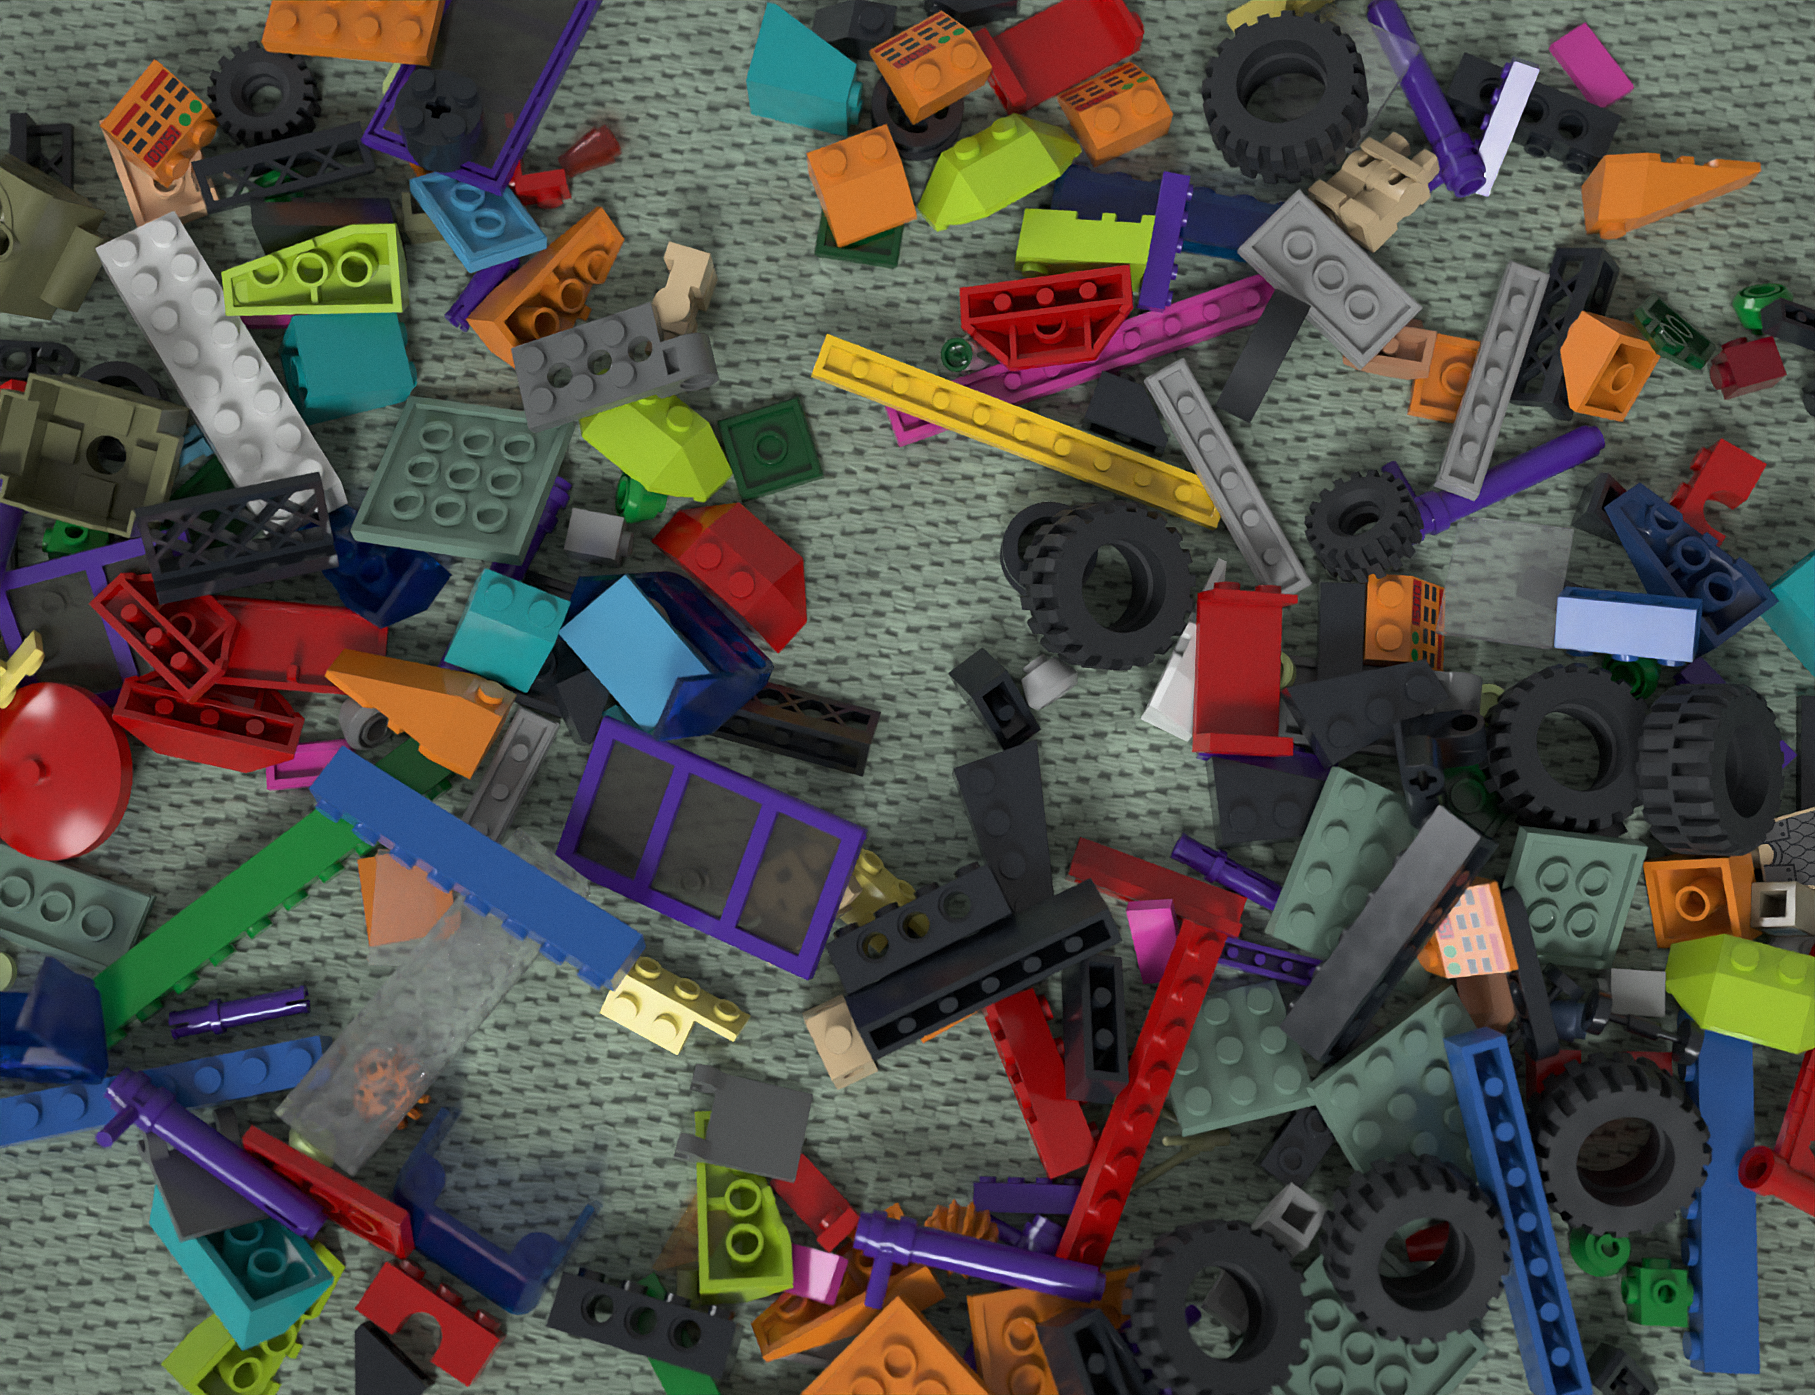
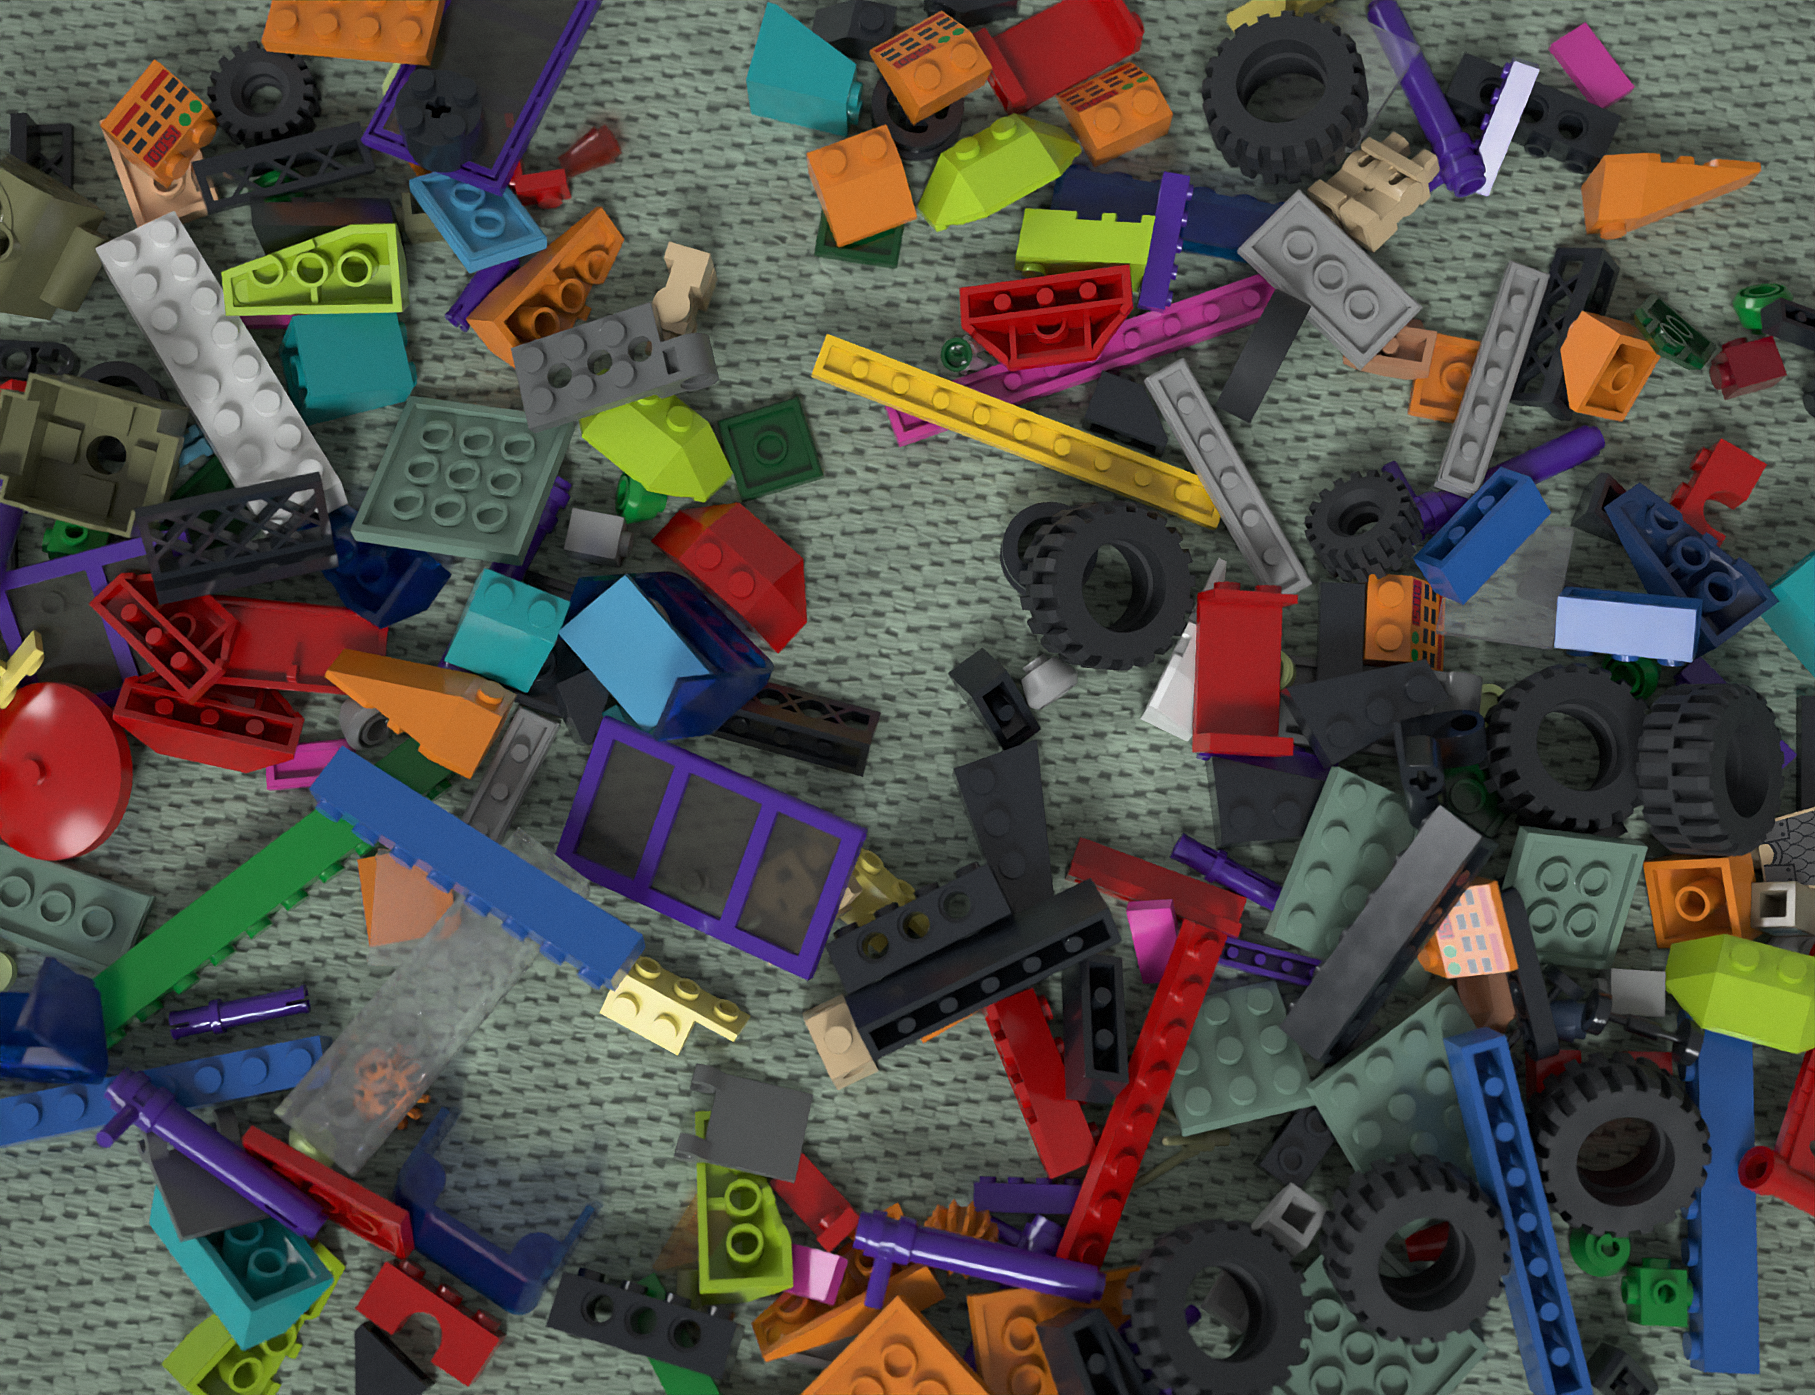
(1482, 535): none -> blue brick

